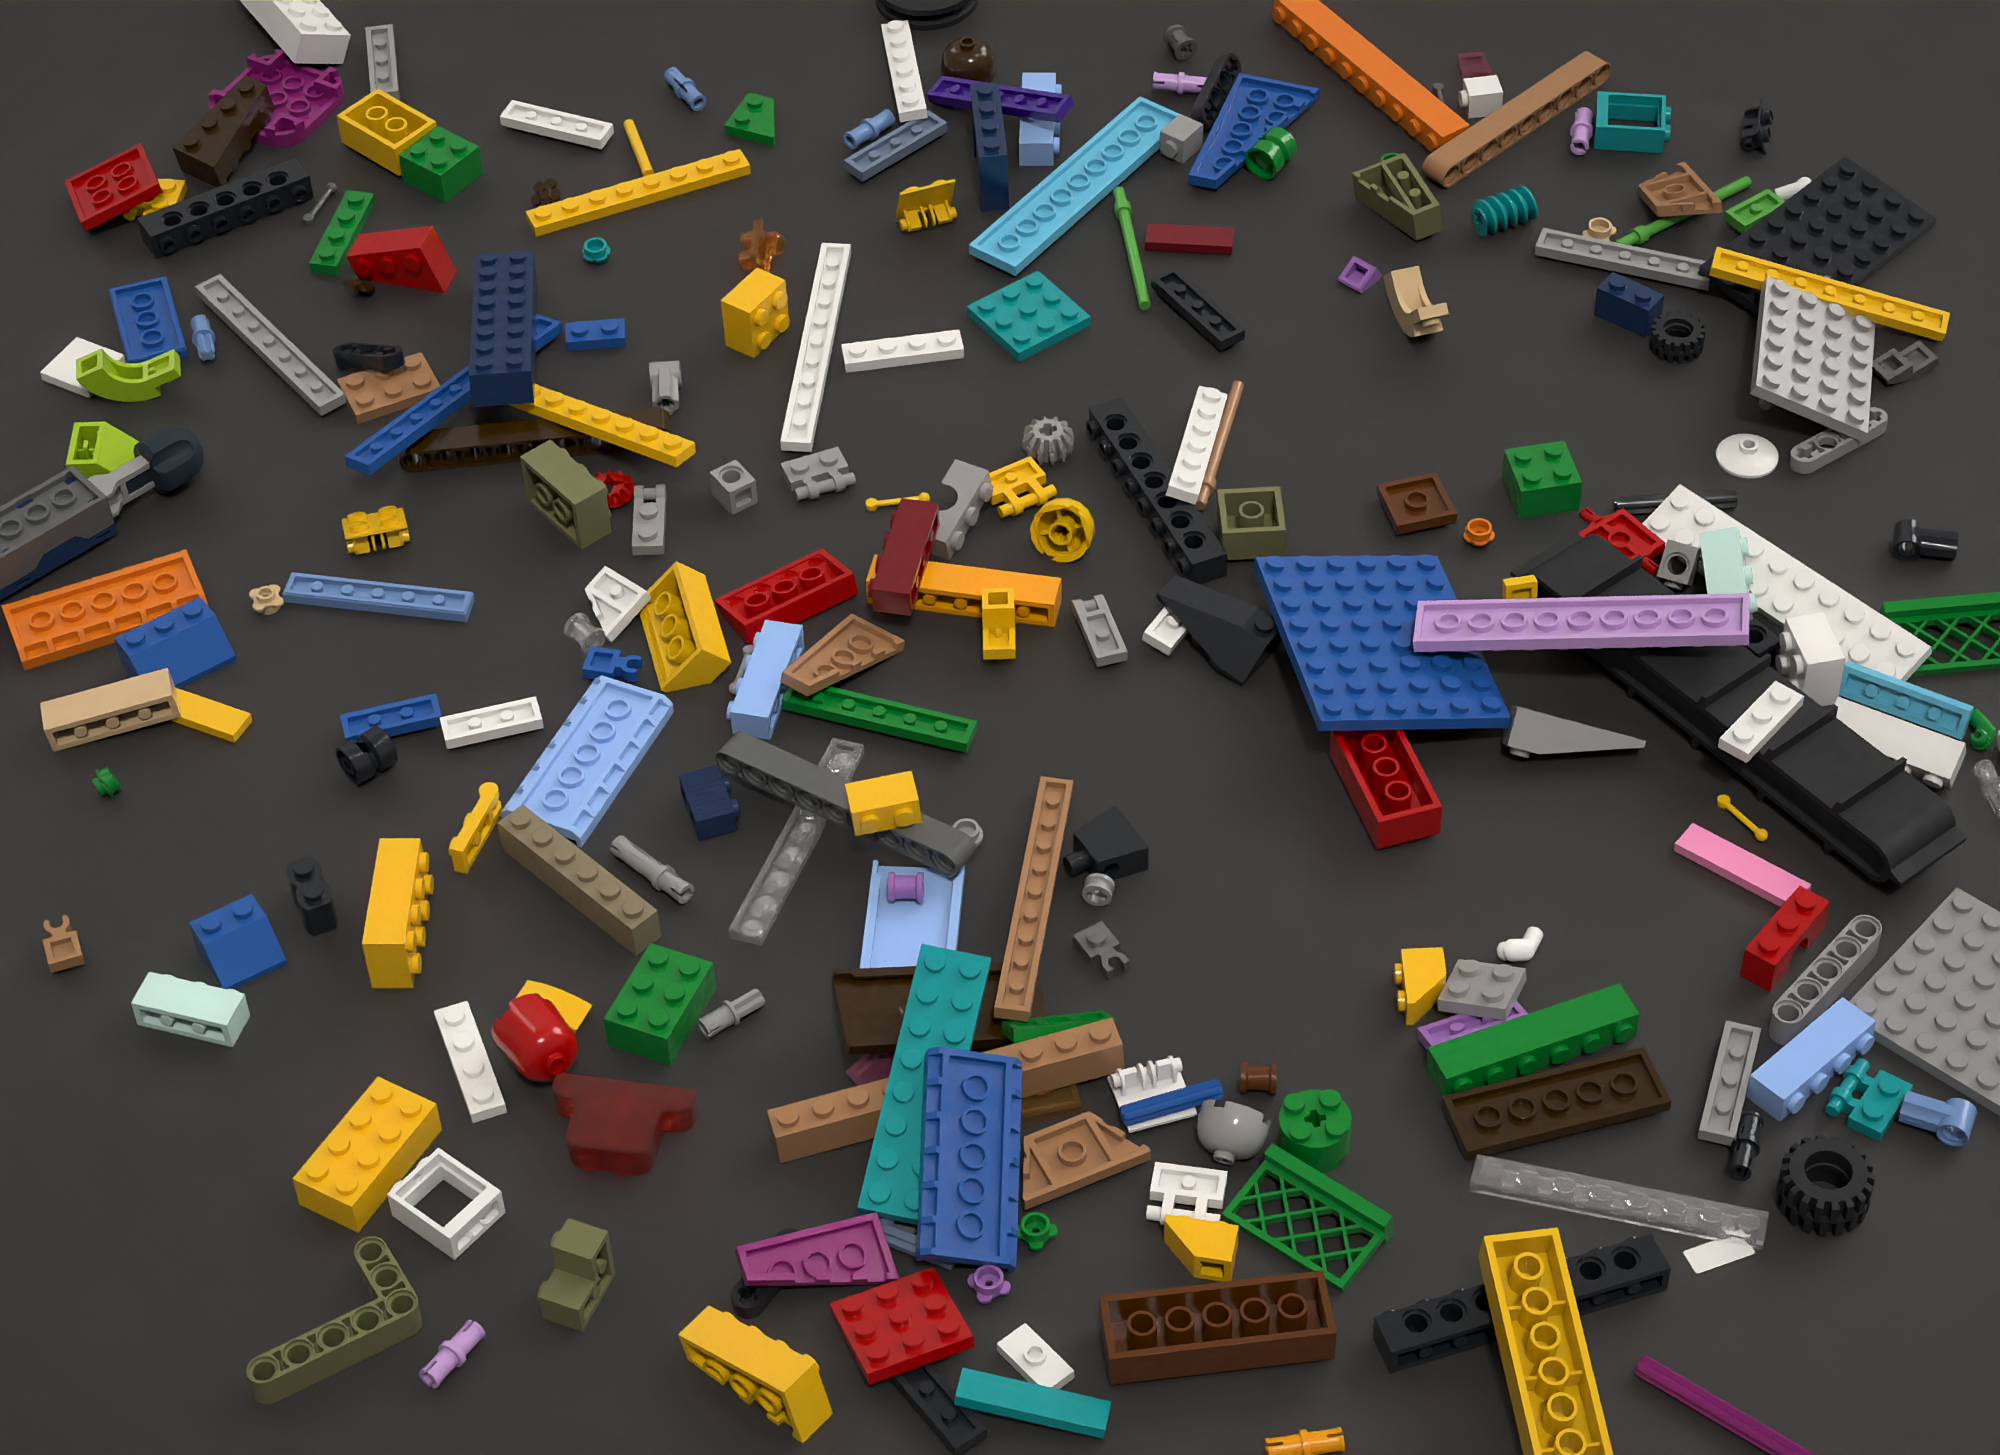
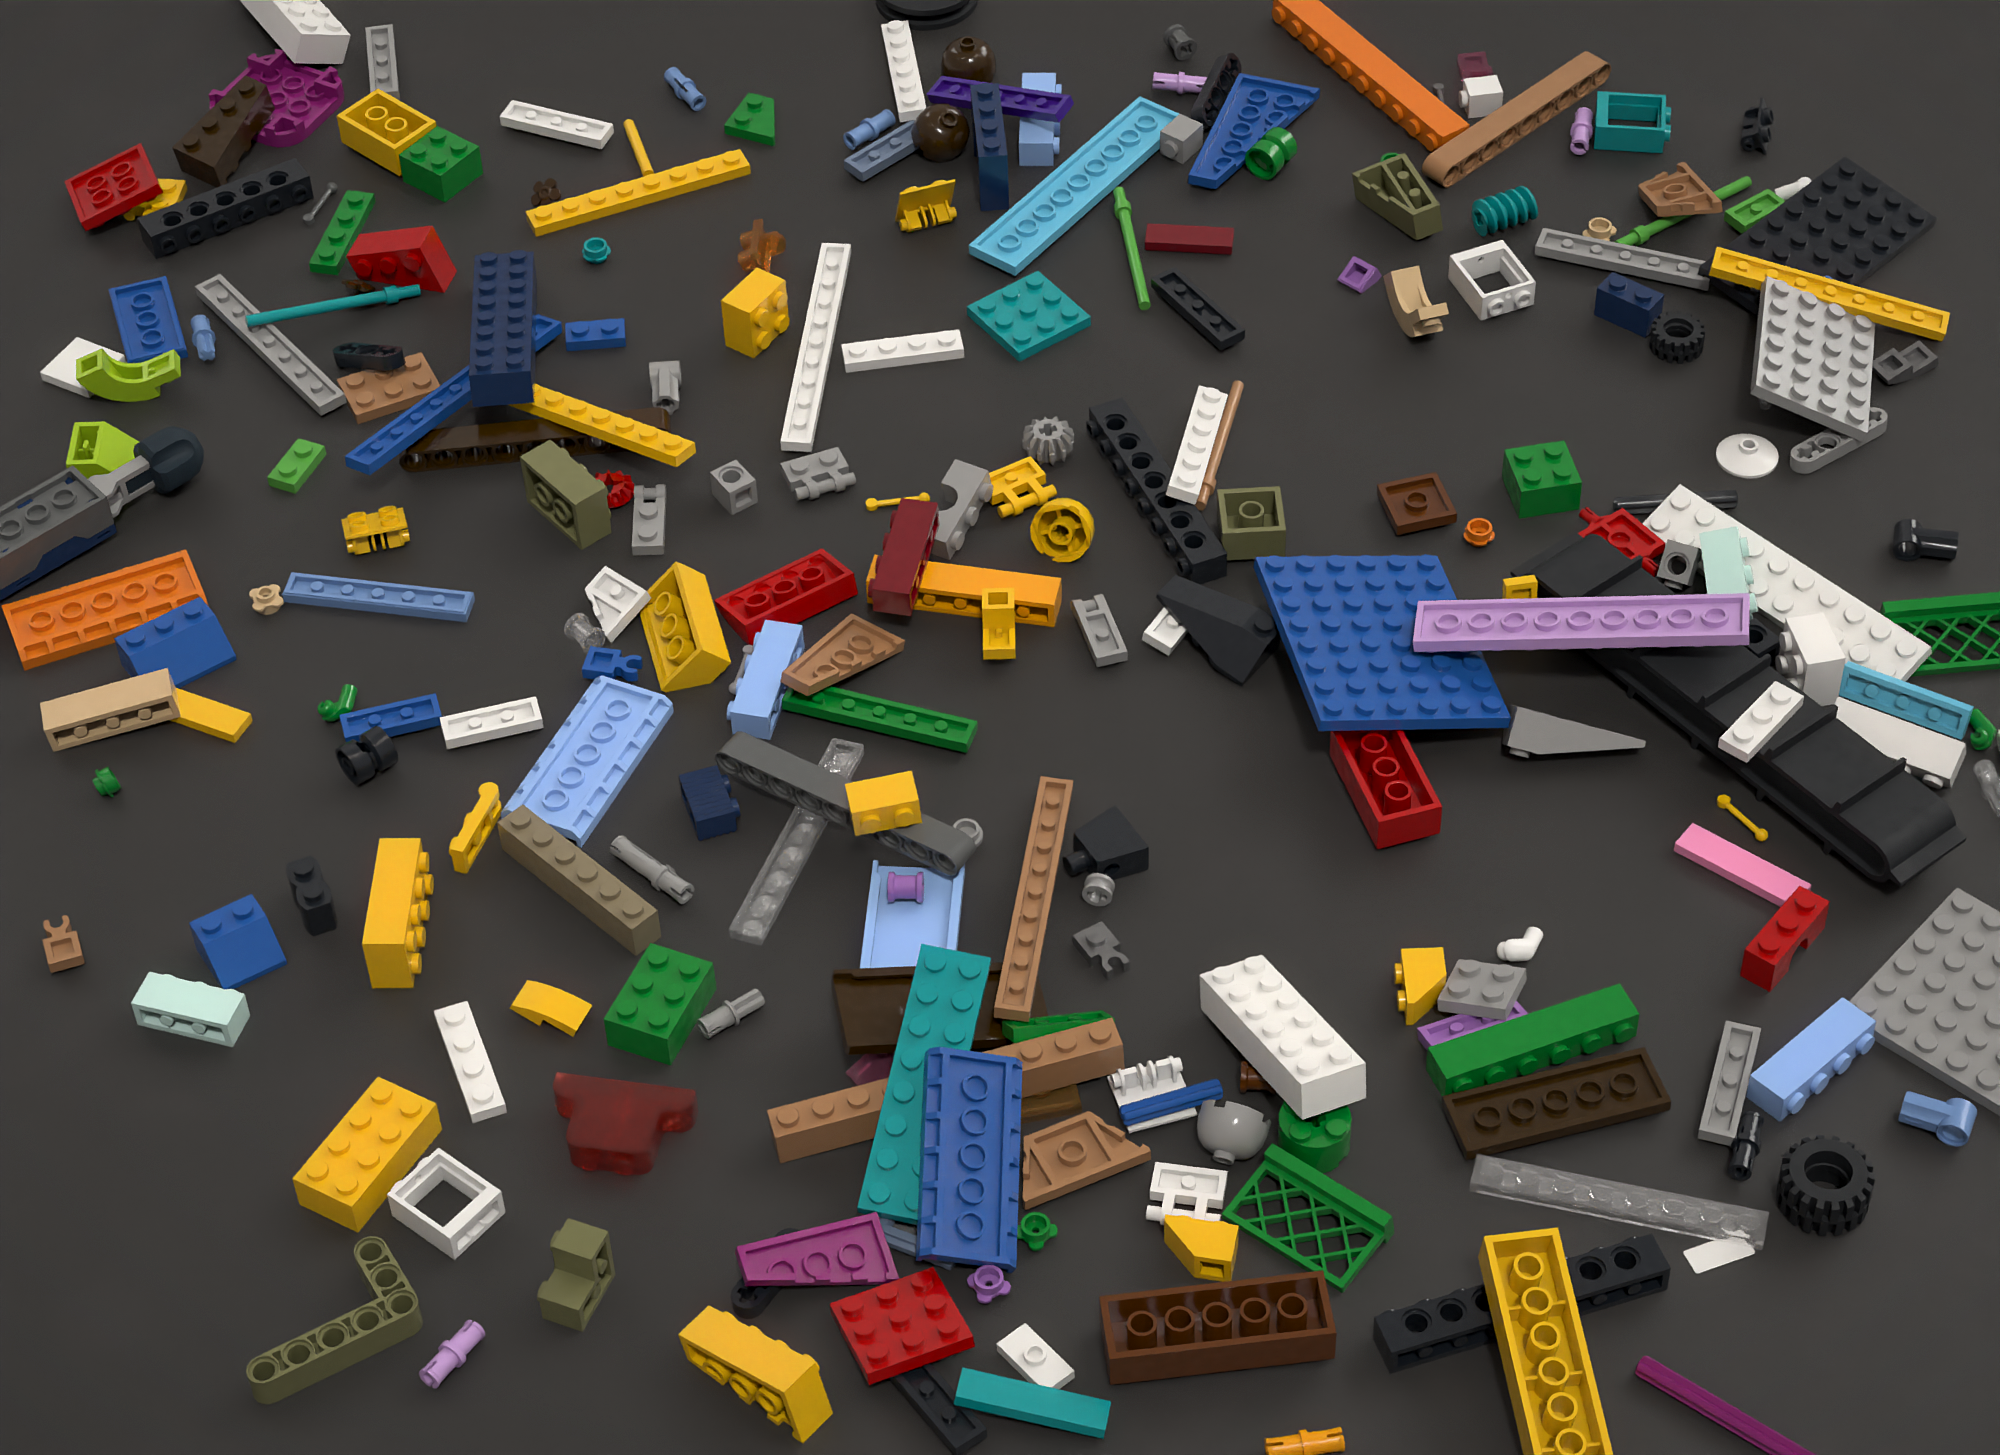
(296, 465): none -> bright green plate
(331, 711): none -> green arm
(388, 295): none -> teal bar
(535, 1038): red cylinder -> none
(941, 132): none -> dark brown cylinder
(1283, 1036): none -> white brick
(1495, 258): none -> white window
(1825, 978): light grey beam -> none
(1877, 1106): teal plate -> none

